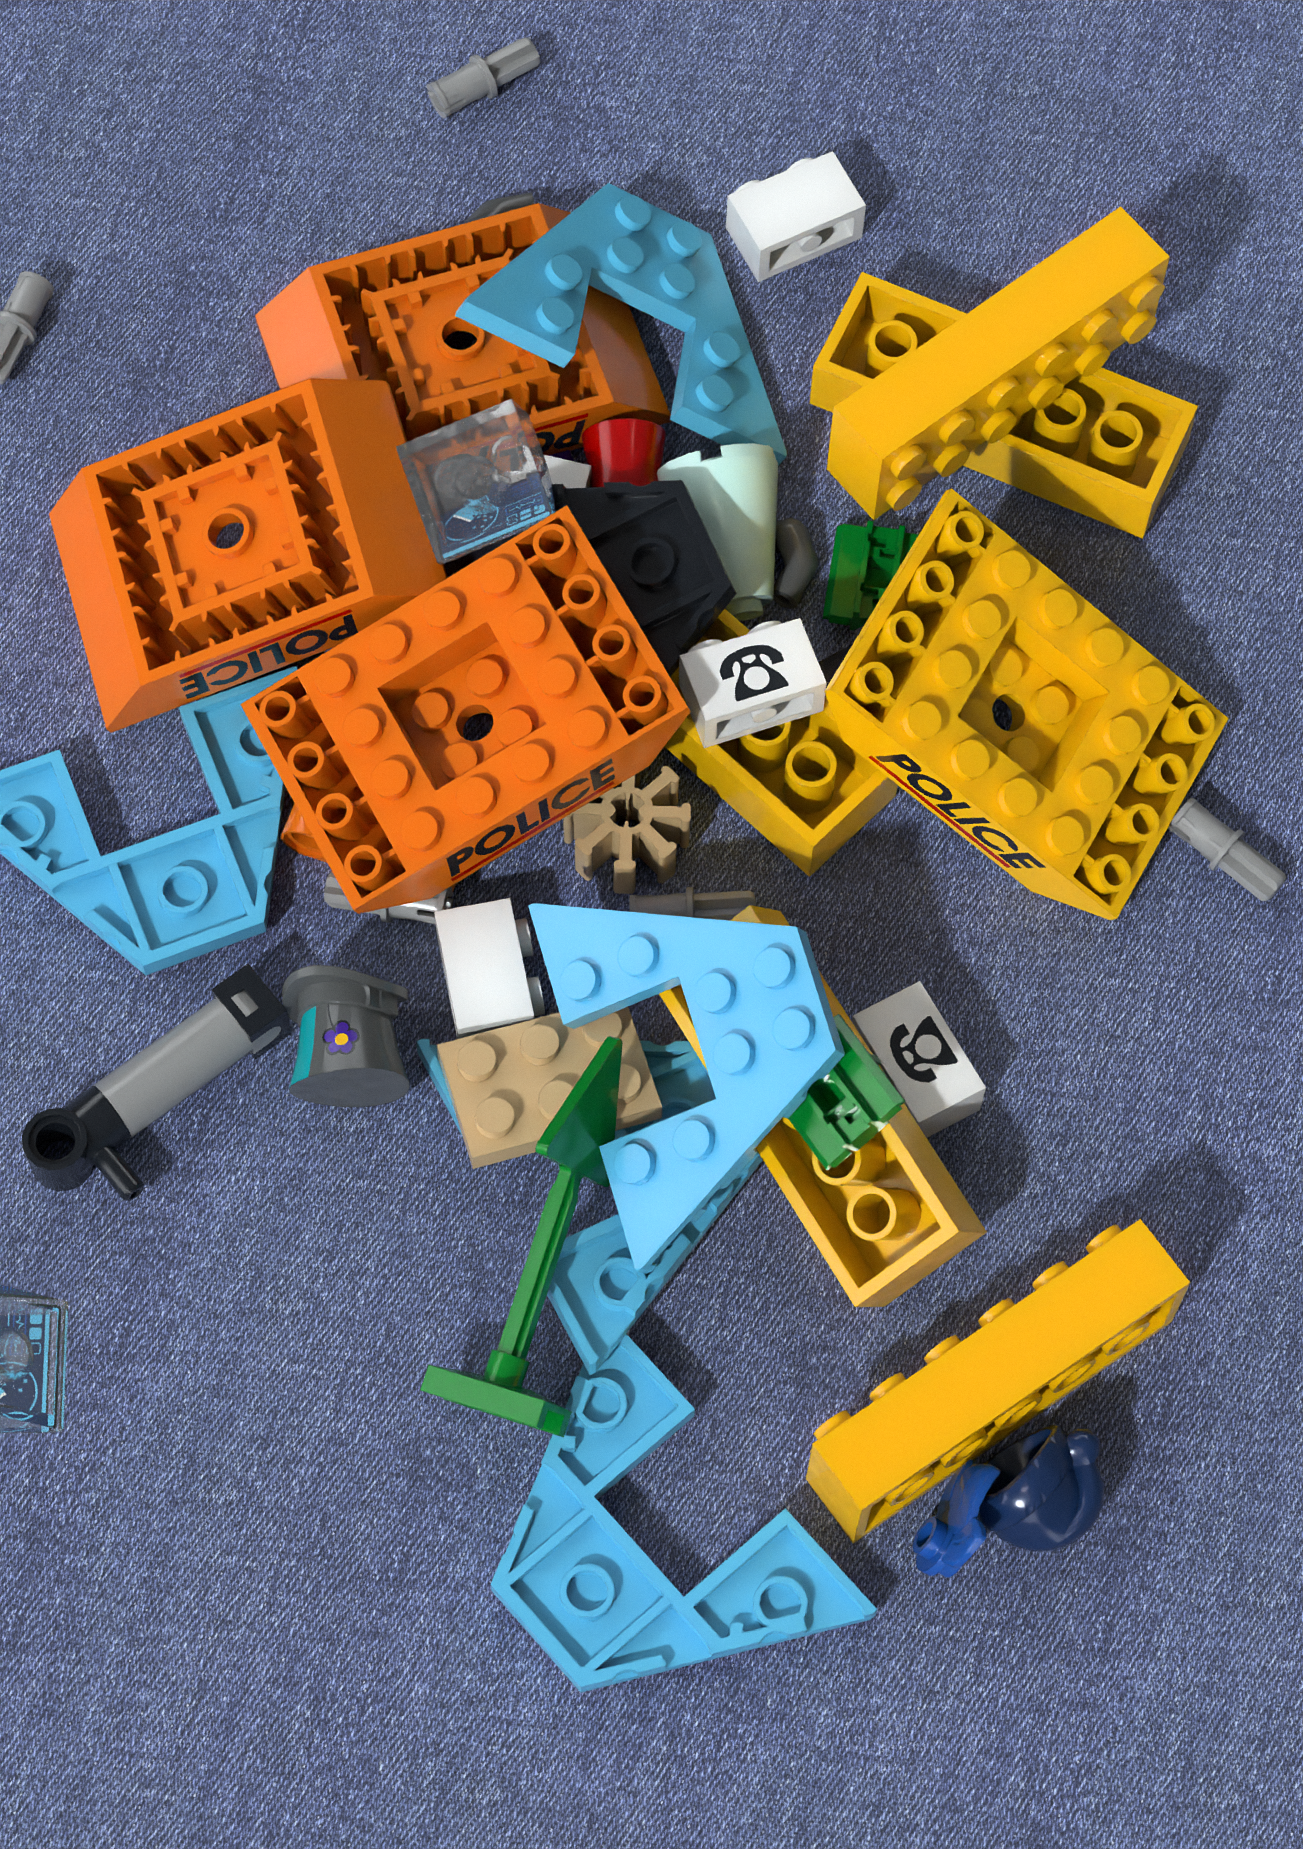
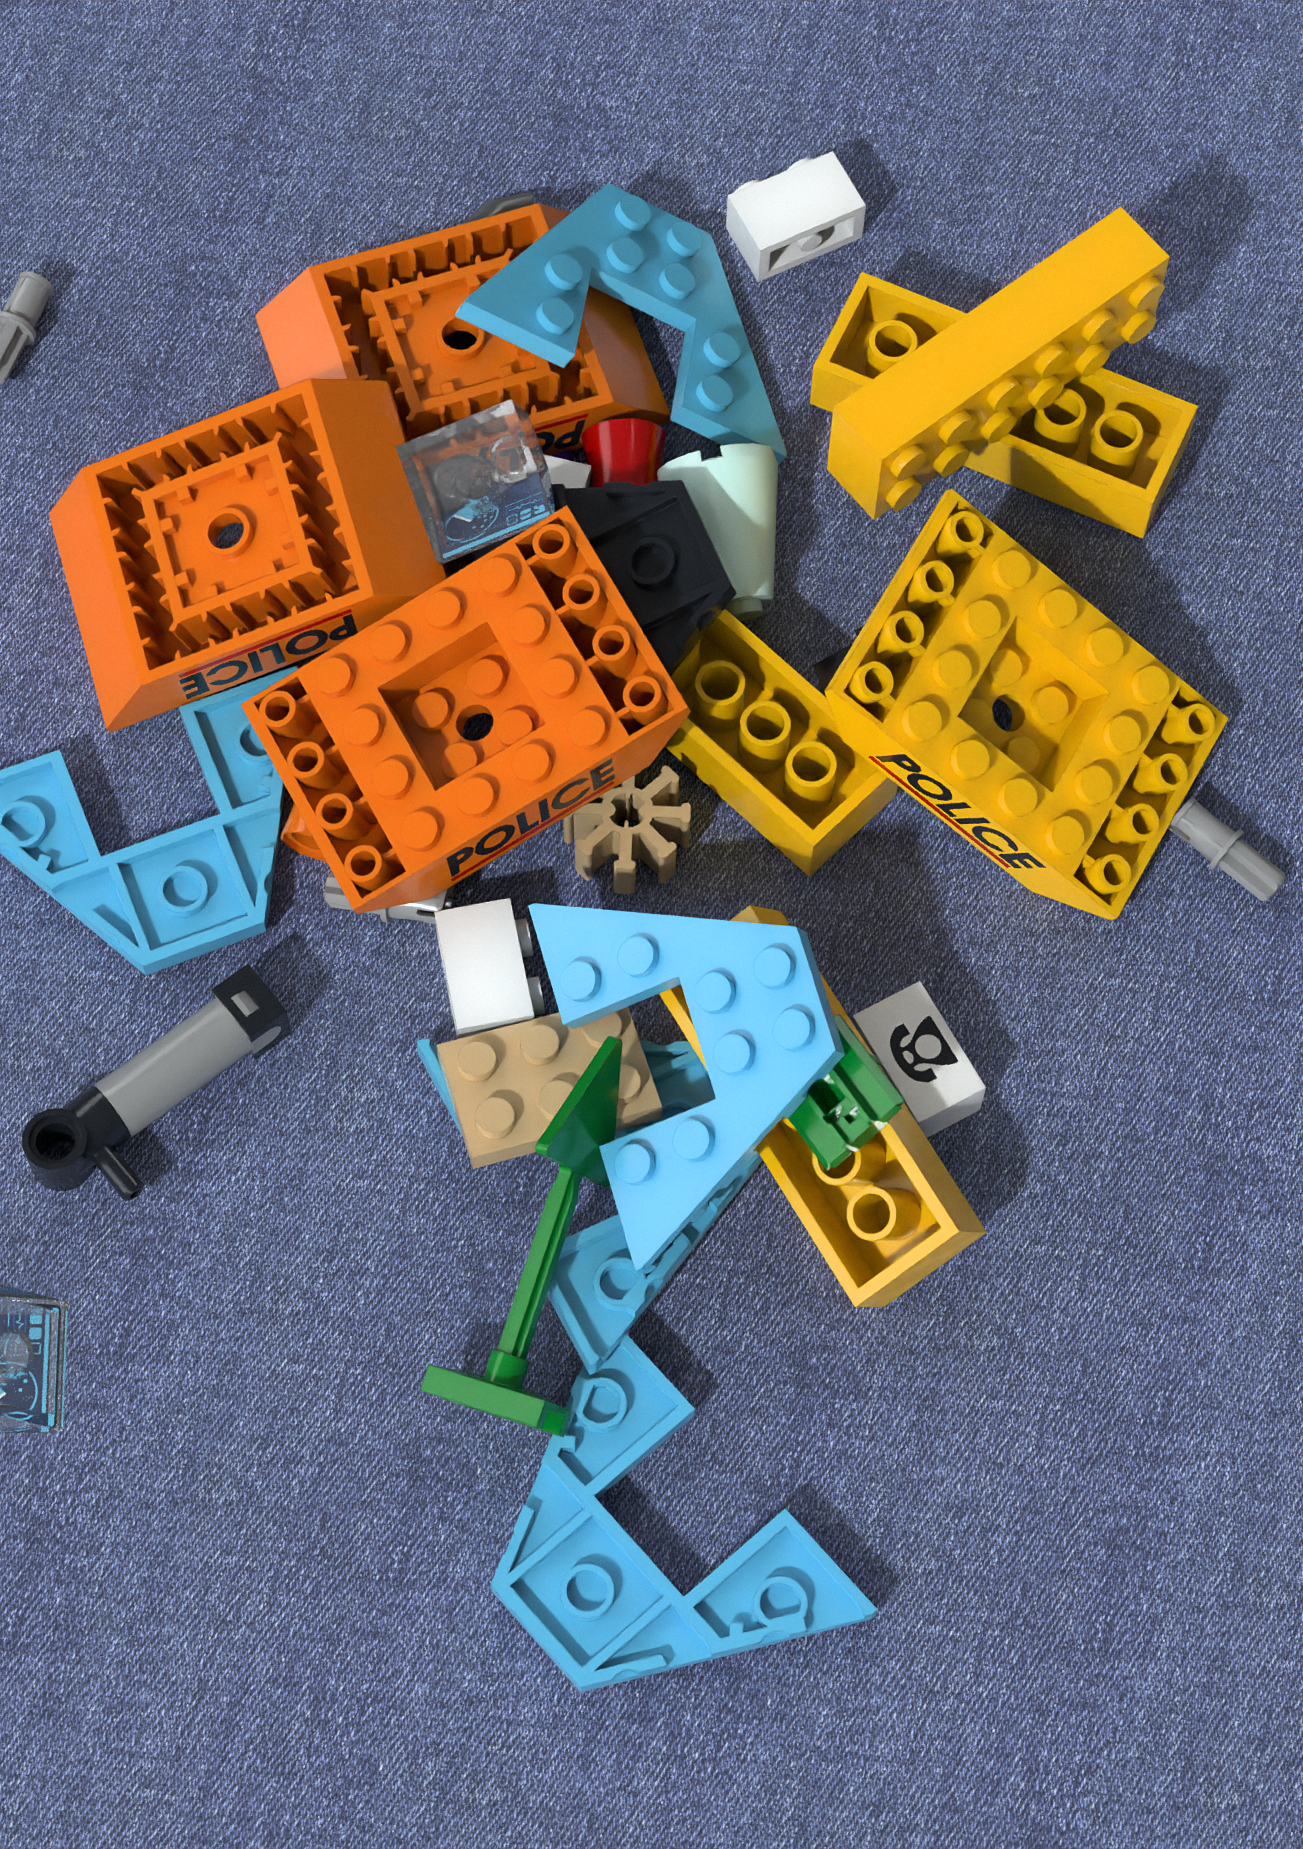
(345, 1037): dark grey hat -> none
(482, 77): light grey axle -> none
(697, 905): light grey axle -> none
(751, 681): white brick -> none
(800, 562): dark grey arm -> none
(862, 569): green piece -> none
(955, 1532): blue plate -> none
(995, 1378): yellow brick -> none
(1045, 1489): dark blue piece -> none

